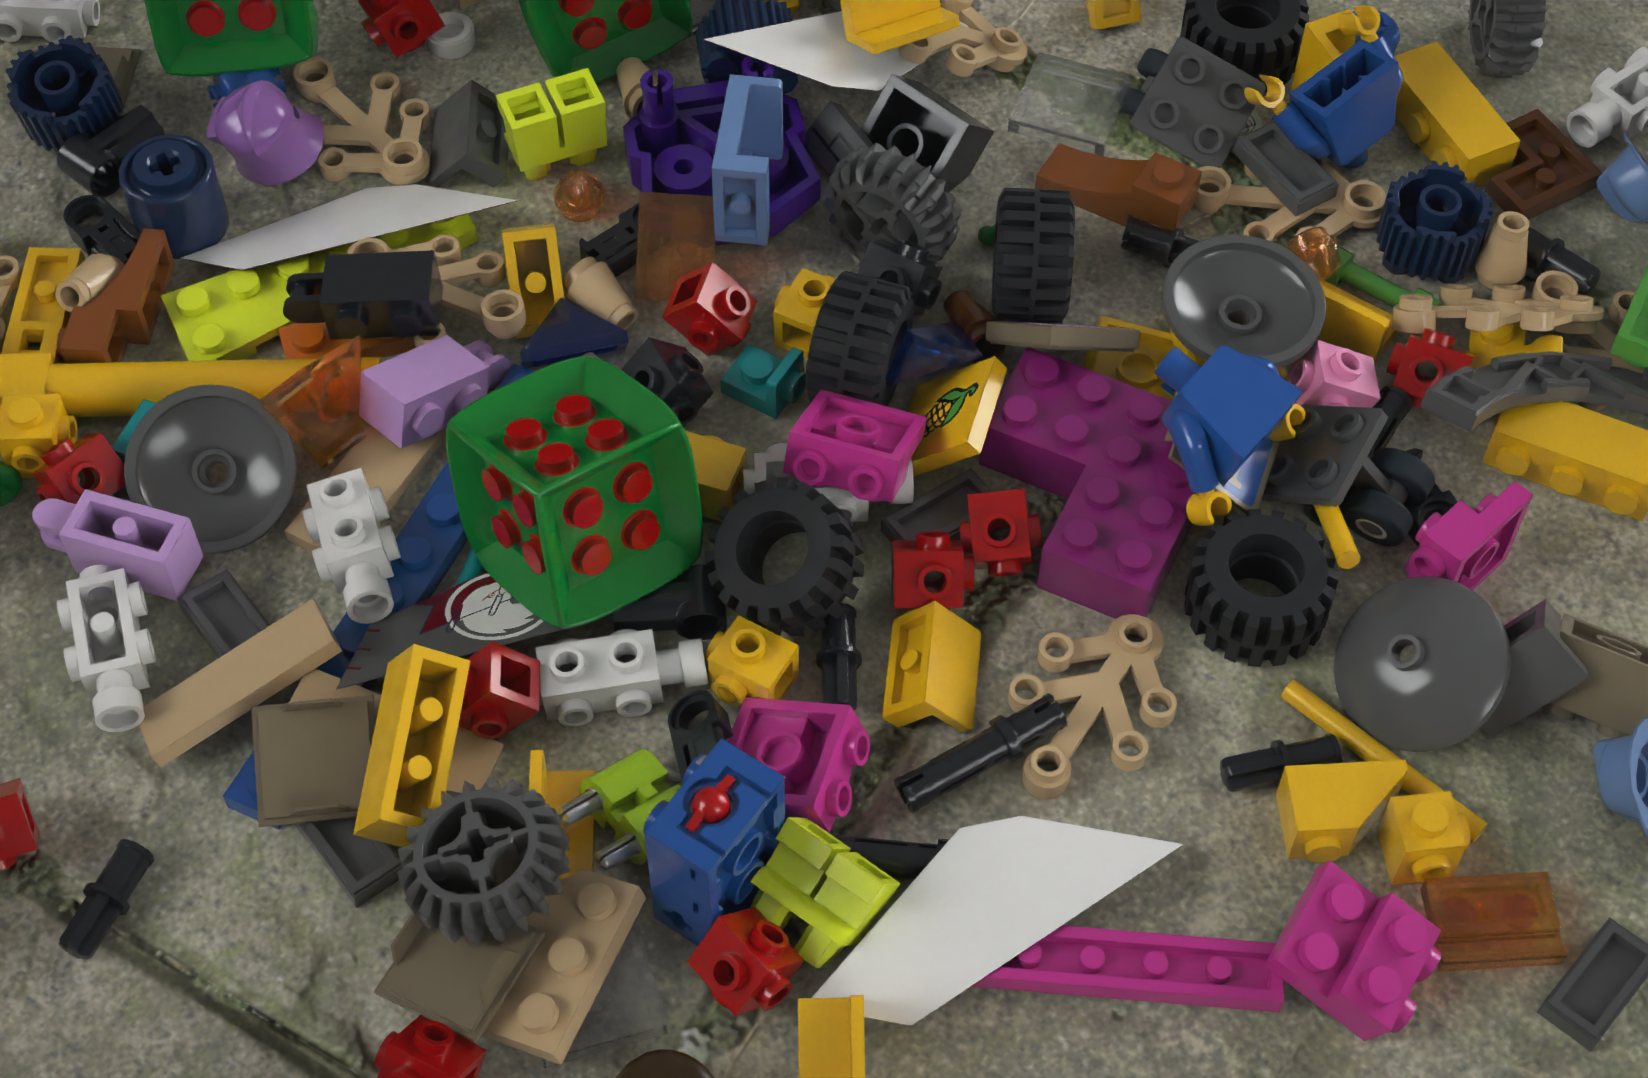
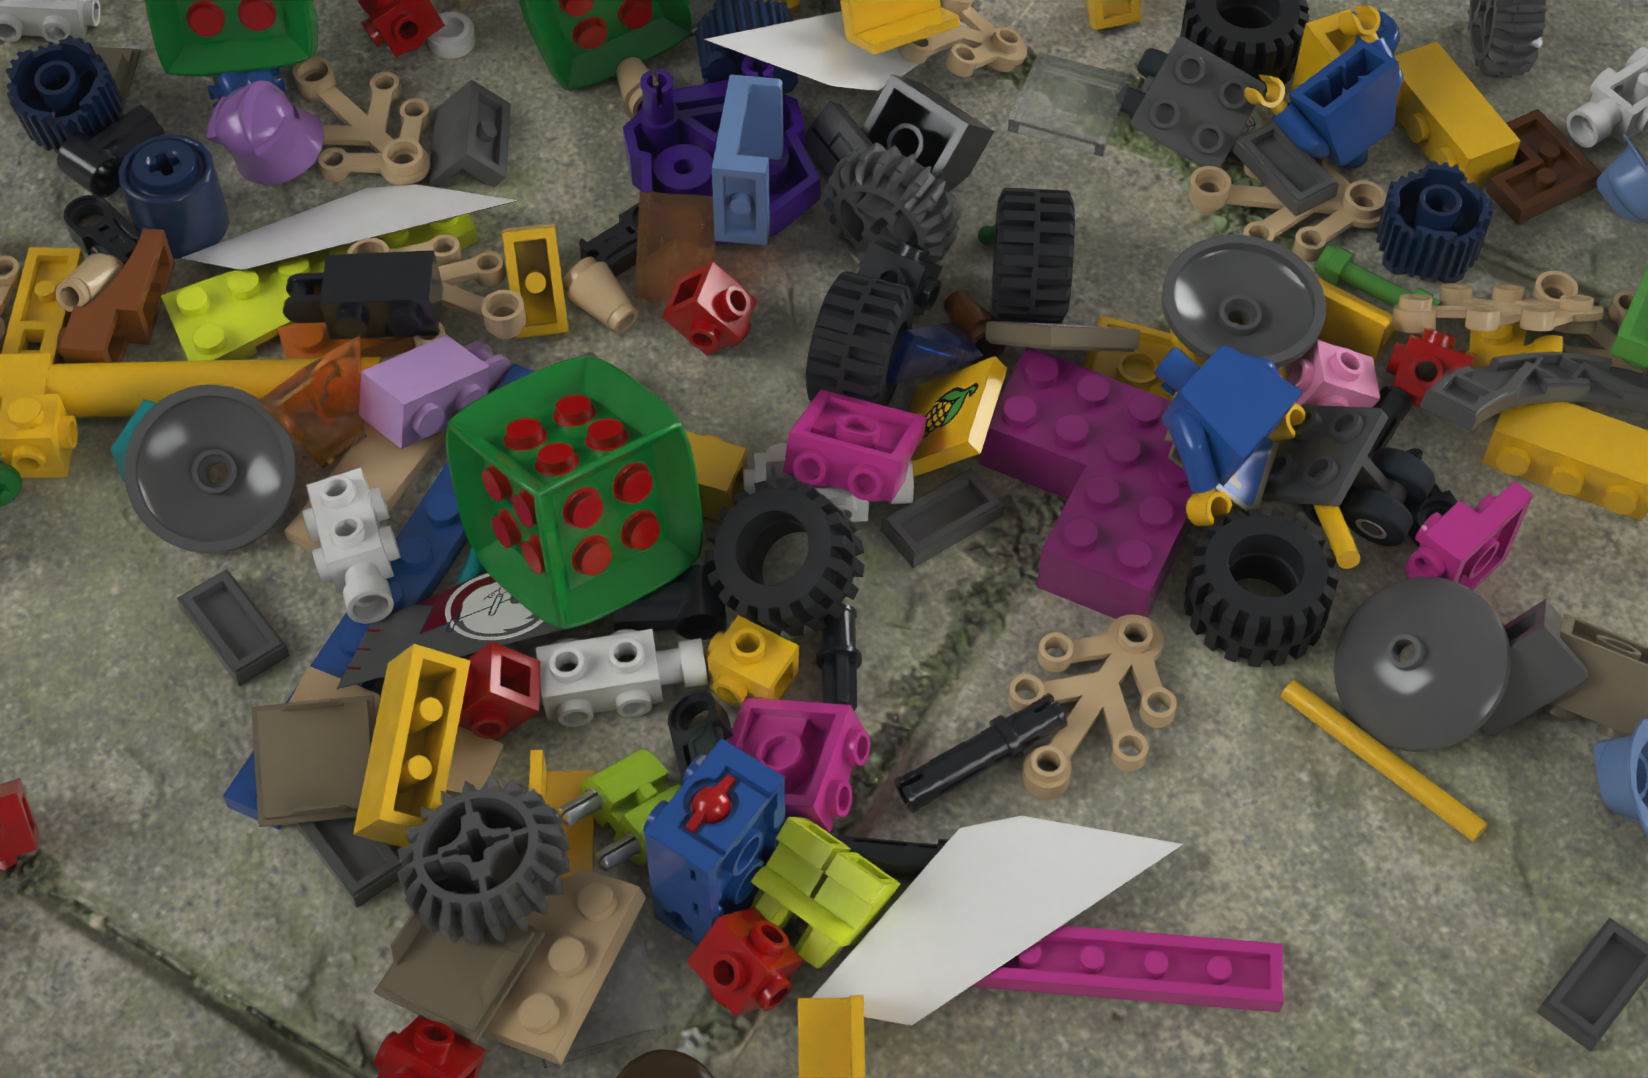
(89, 458): red brick -> none
(106, 899): black axle -> none
(108, 653): white brick -> none
(118, 533): lavender brick -> none
(237, 682): tan piece -> none
(556, 124): neon yellow hips -> none
(569, 334): clear blue slope -> none
(579, 196): clear orange plate -> none
(672, 376): black brick -> none
(765, 380): teal bracket -> none
(798, 309): yellow brick -> none
(929, 553): red brick -> none
(932, 668): yellow panel -> none
(994, 512): red brick -> none
(1118, 189): dark orange slope -> none
(1155, 241): black axle -> none
(1267, 765): black axle -> none
(1317, 251): clear orange plate -> none
(1334, 805): yellow slope -> none
(1355, 953): dark pink plate -> none
(1422, 837): yellow brick -> none
(1494, 921): clear orange plate -> none
(1504, 252): tan cone -> none
(1552, 256): black axle -> none

